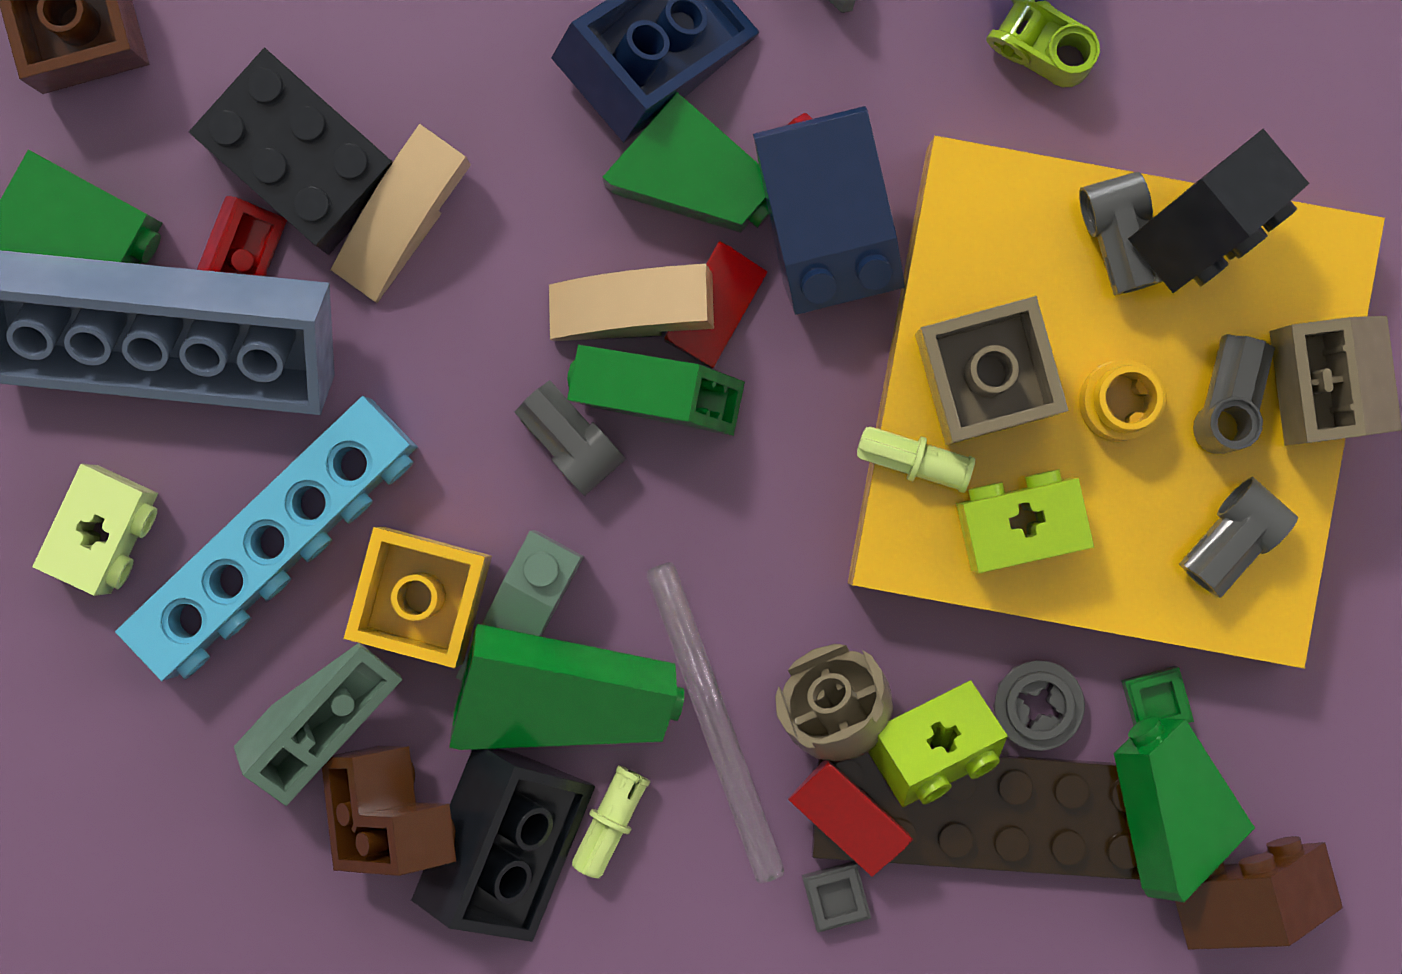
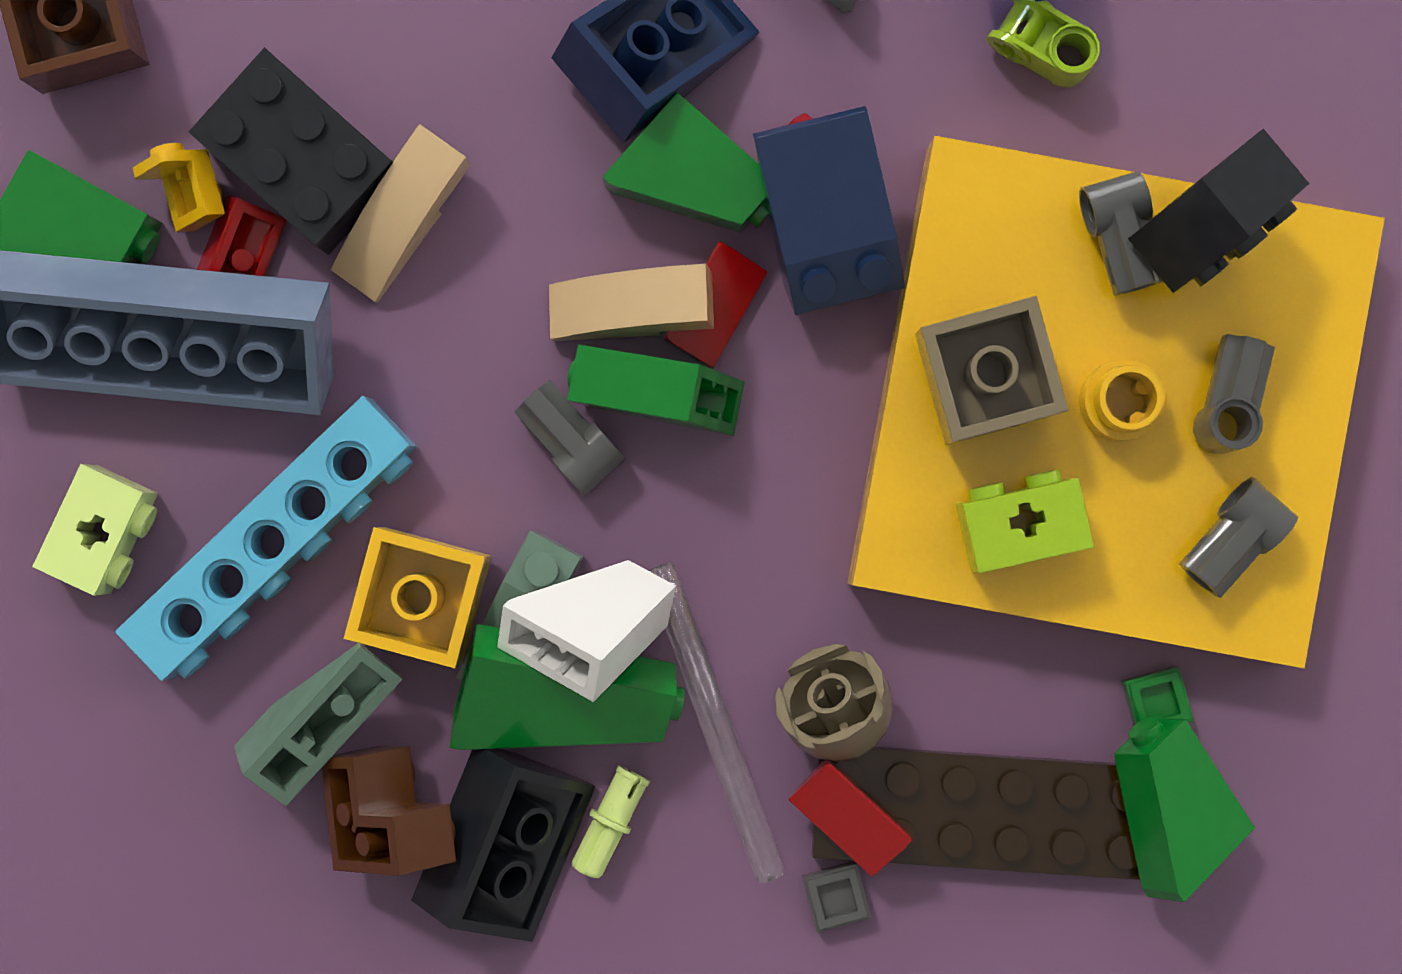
(188, 184): none -> yellow bracket
(588, 625): none -> white slope
(916, 458): yellowish green axle -> none
(950, 721): lime brick -> none
(1063, 694): dark grey gear -> none
(1263, 898): reddish brown brick -> none
(1335, 379): dark tan slope -> none

